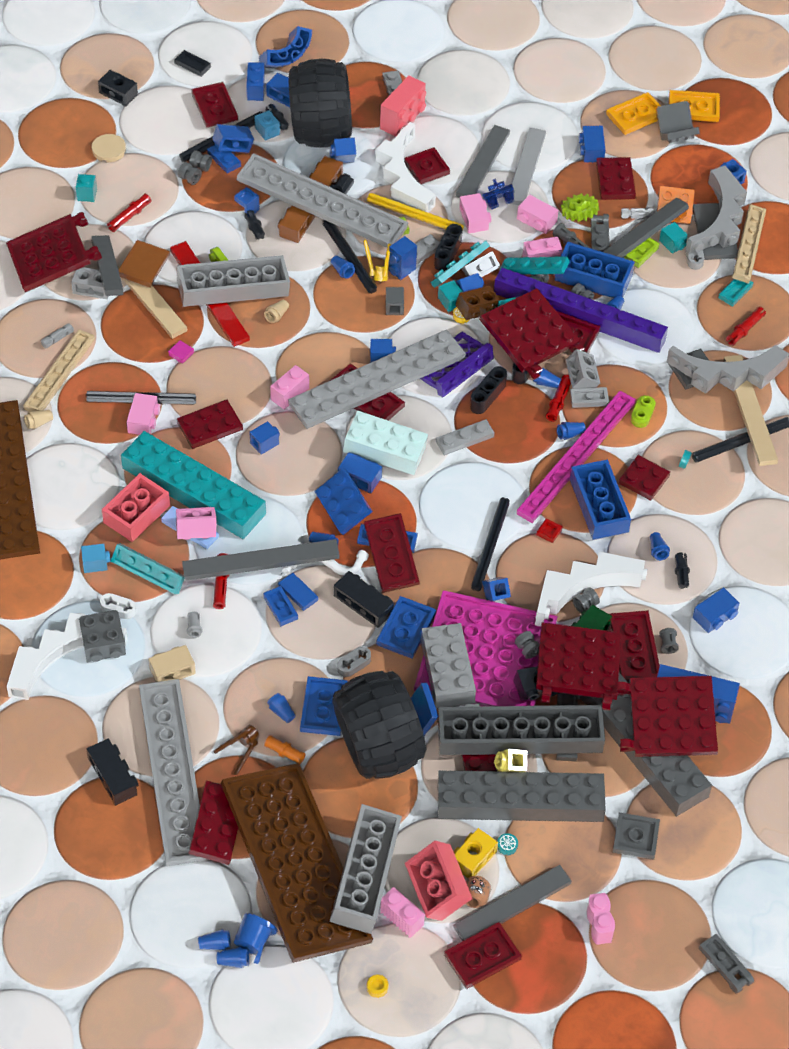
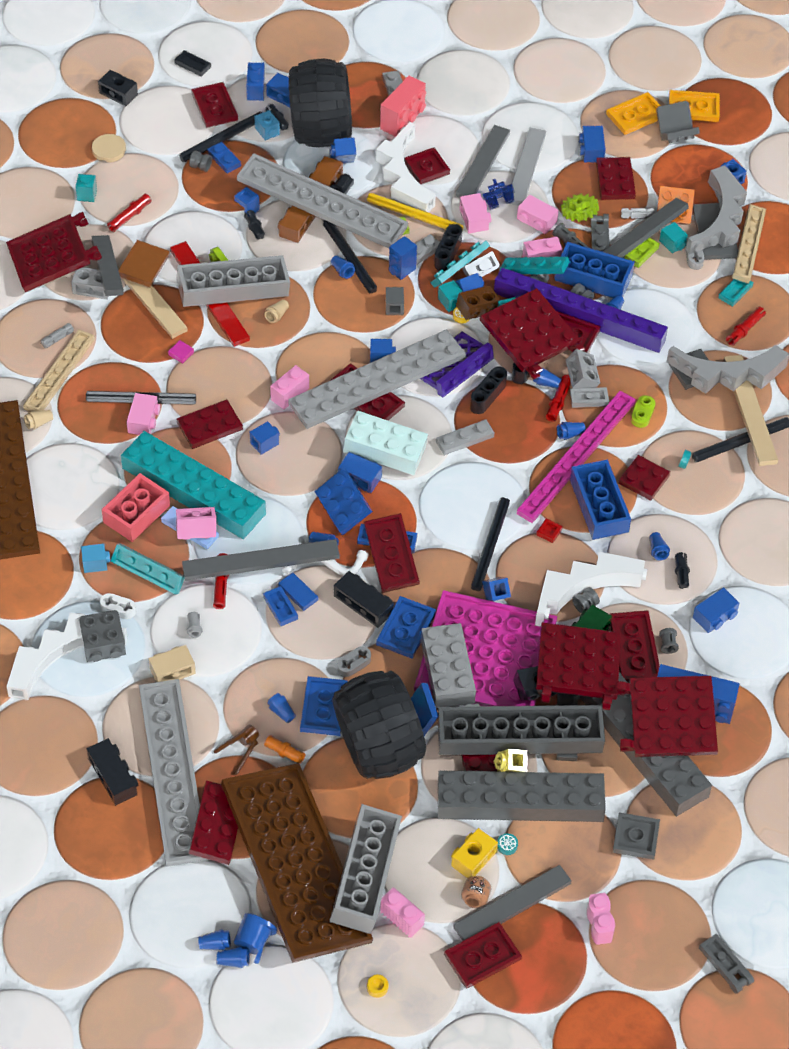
(189, 173): dark grey wheel -> none
(233, 138): blue brick -> none
(296, 46): blue brick -> none
(380, 272): yellow plant -> none
(438, 880): coral brick -> none
(529, 646): dark grey wheel -> none

